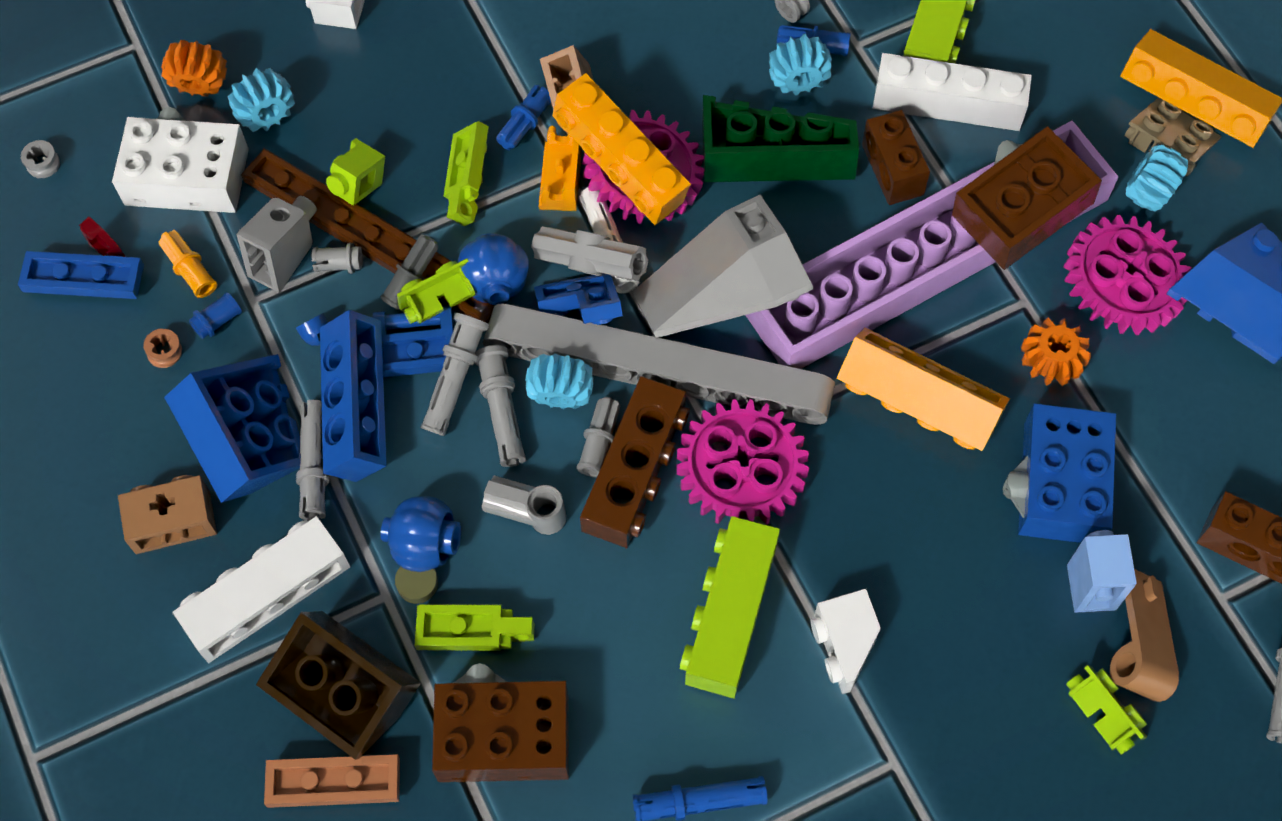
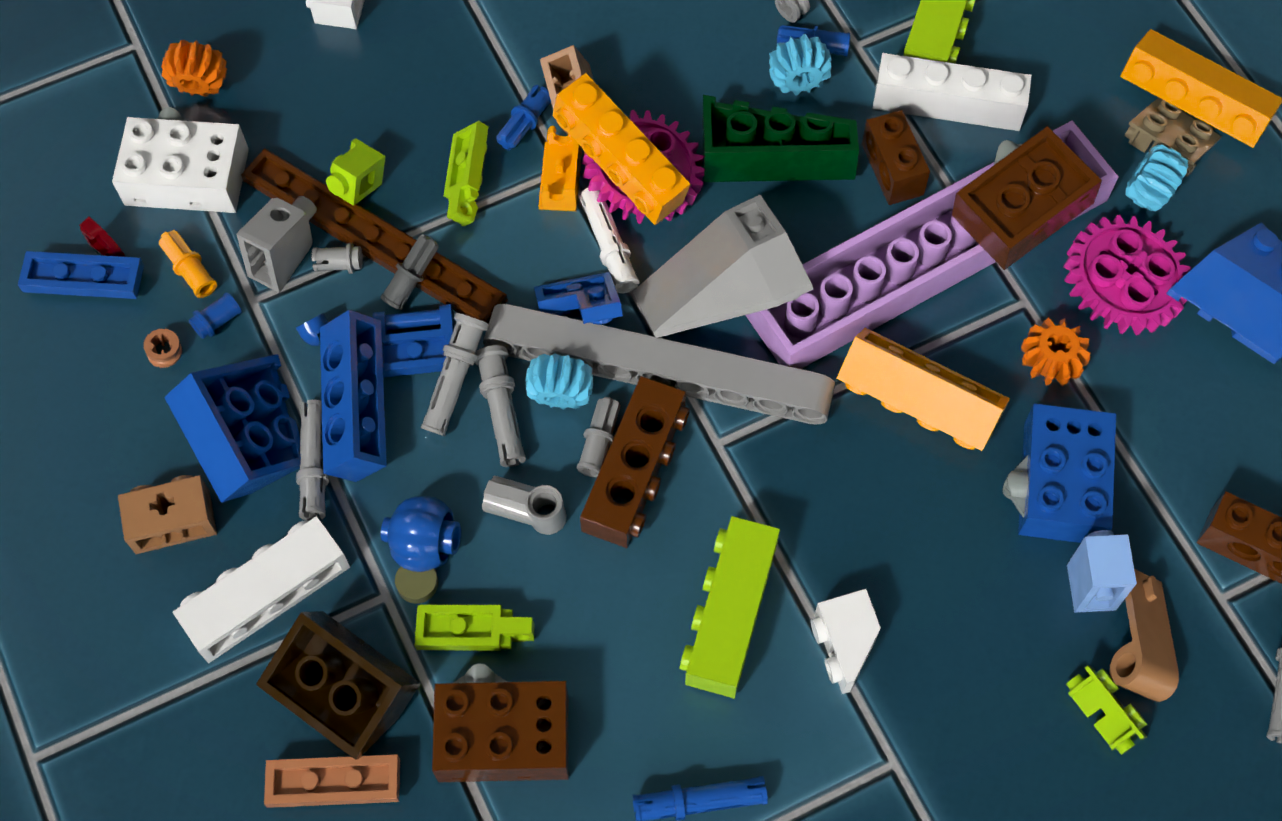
(48, 166): light grey bush -> none
(261, 99): medium azure gear -> none
(422, 296): lime hinge -> none
(495, 268): blue plant -> none
(590, 253): light grey piece -> none
(737, 429): dark pink gear -> none

